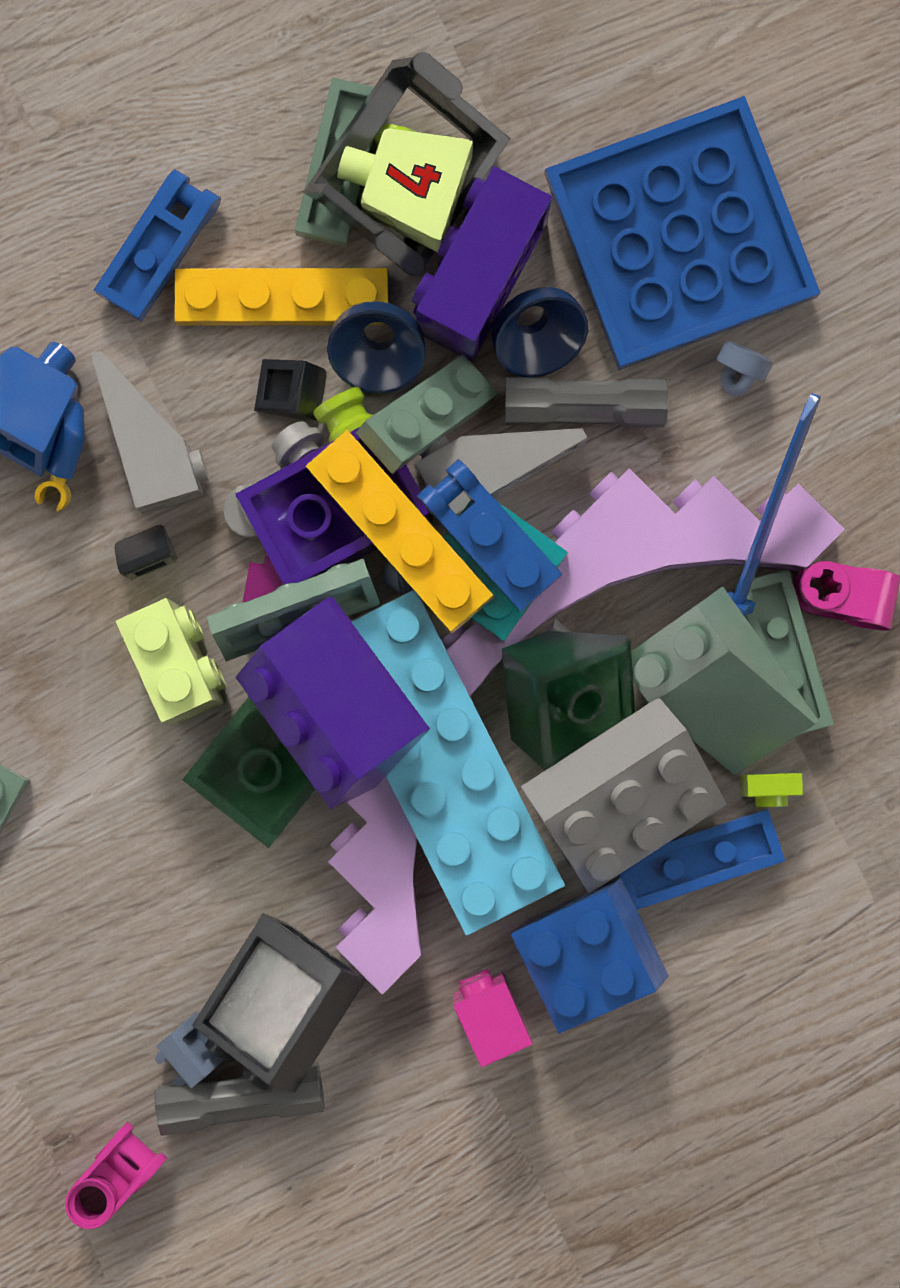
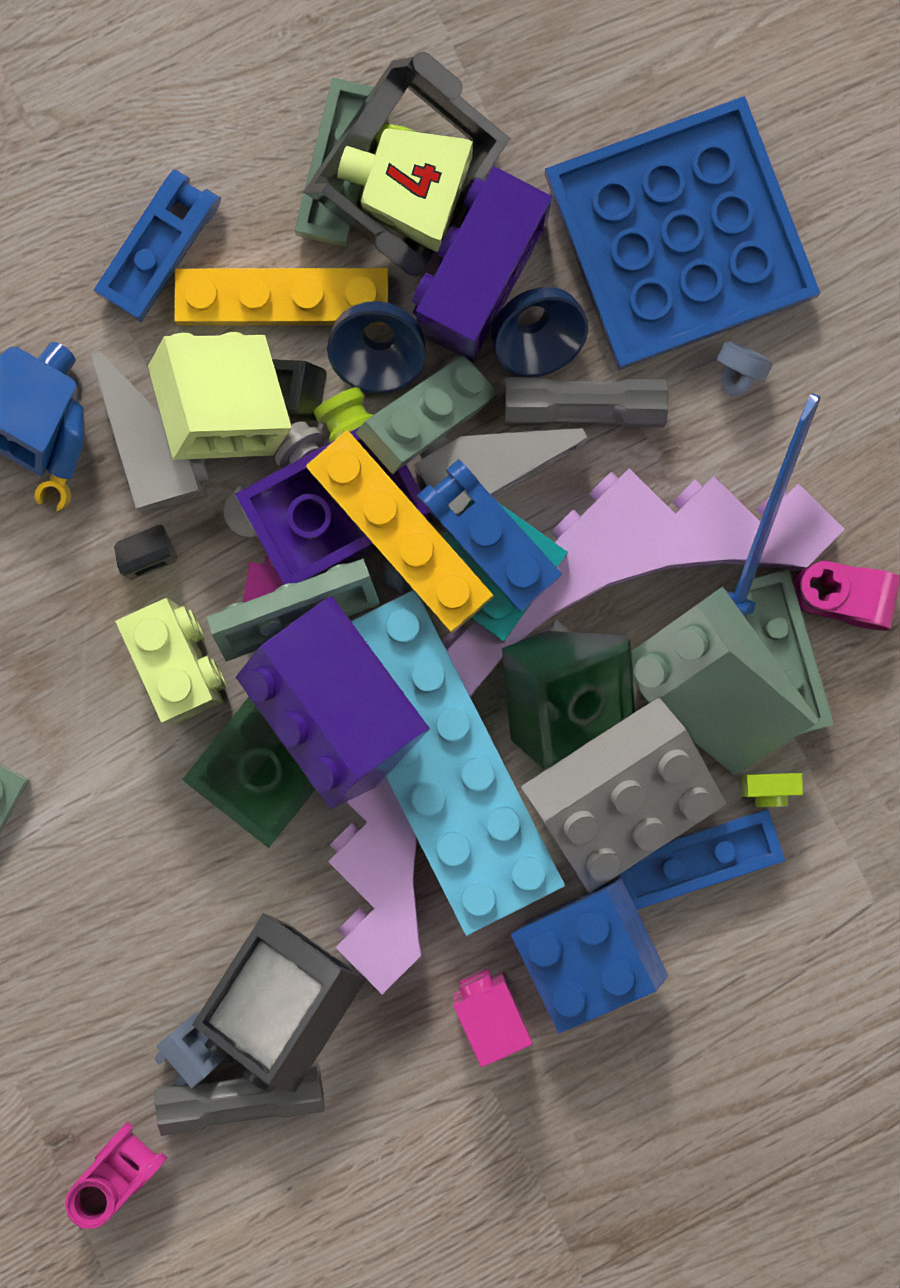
(218, 396): none -> yellowish green brick

